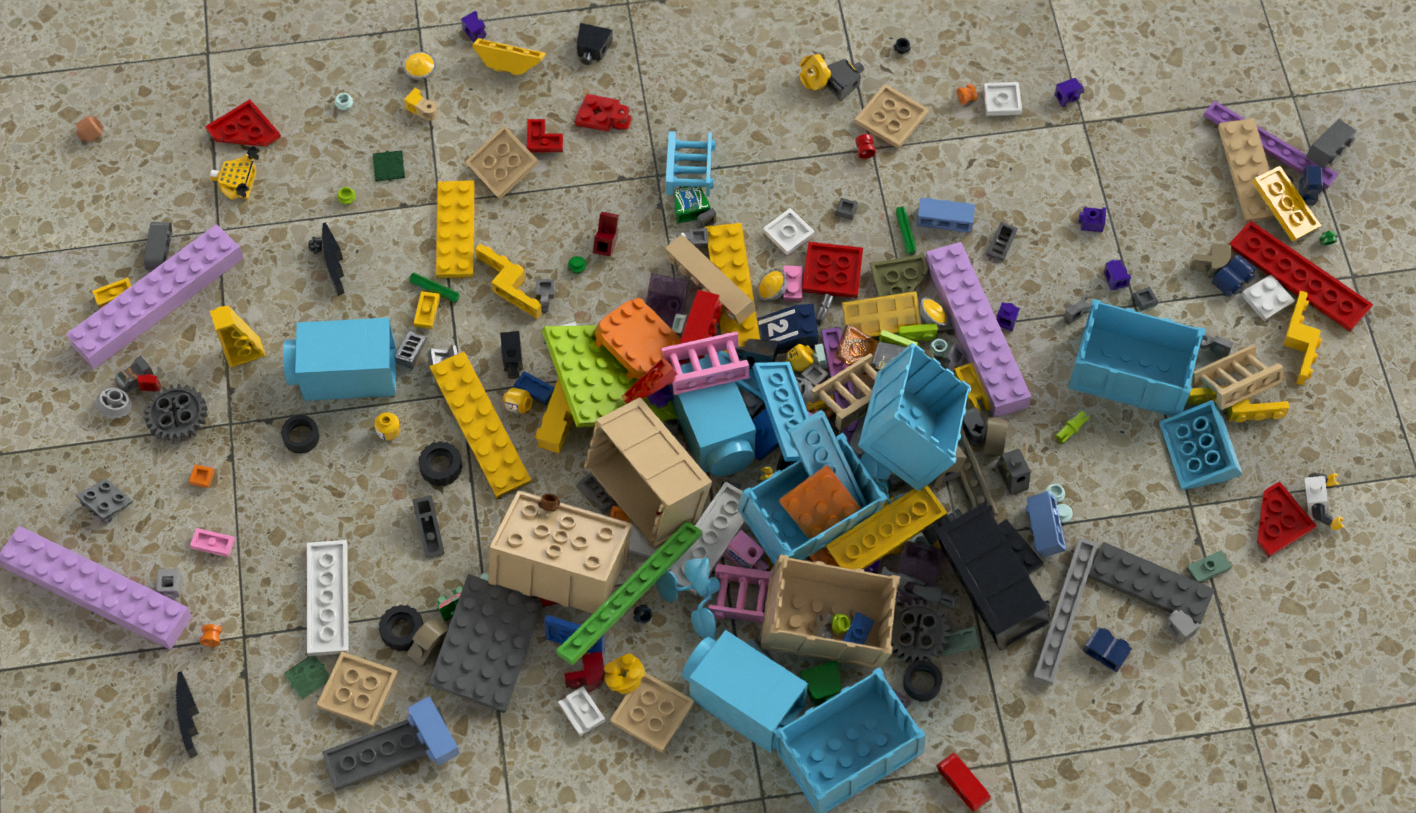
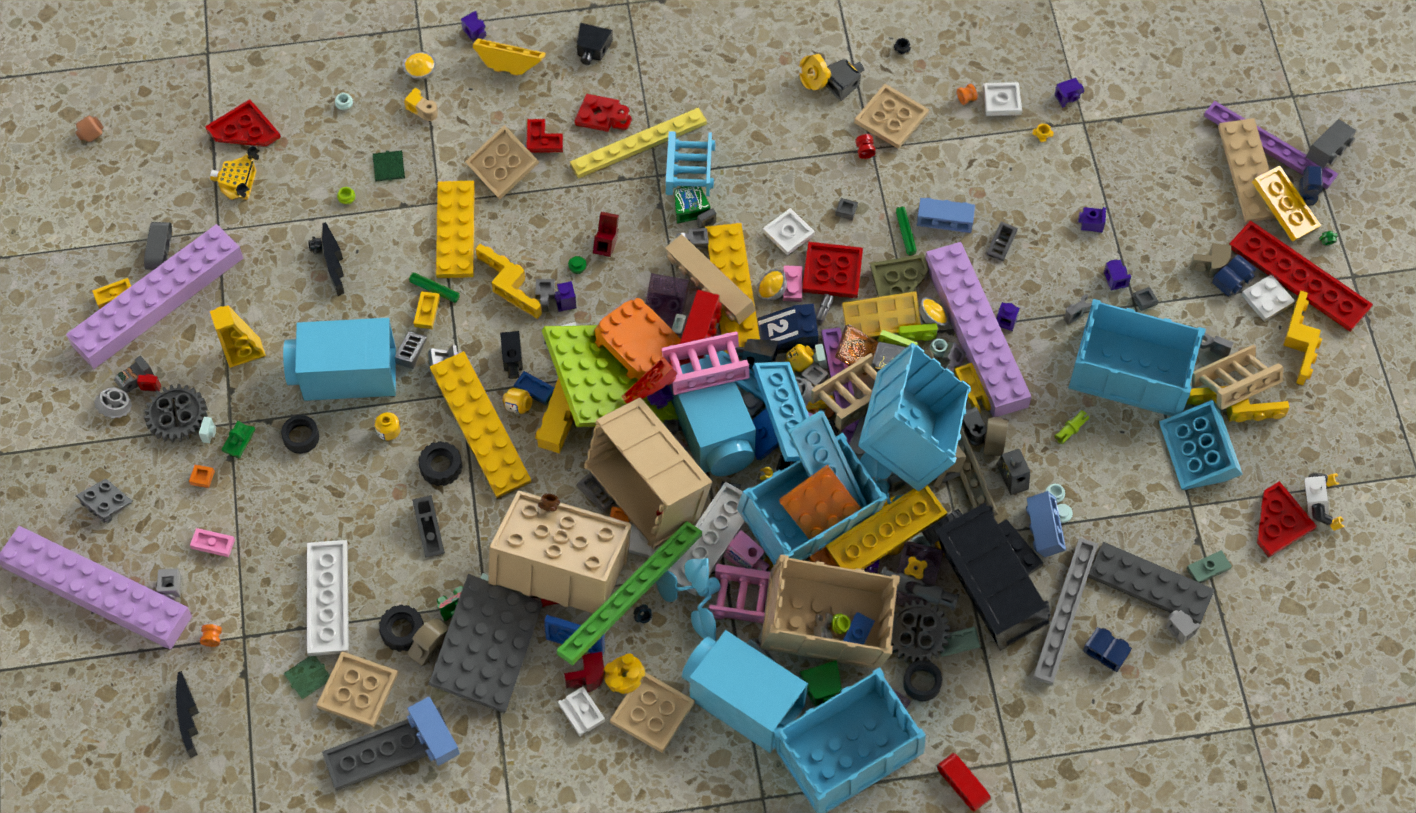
(207, 430): none -> light aqua plate
(238, 439): none -> green hips
(565, 296): none -> dark purple brick
(637, 143): none -> light yellow plate
(910, 568): none -> yellow plate
(1043, 128): none -> yellow plate

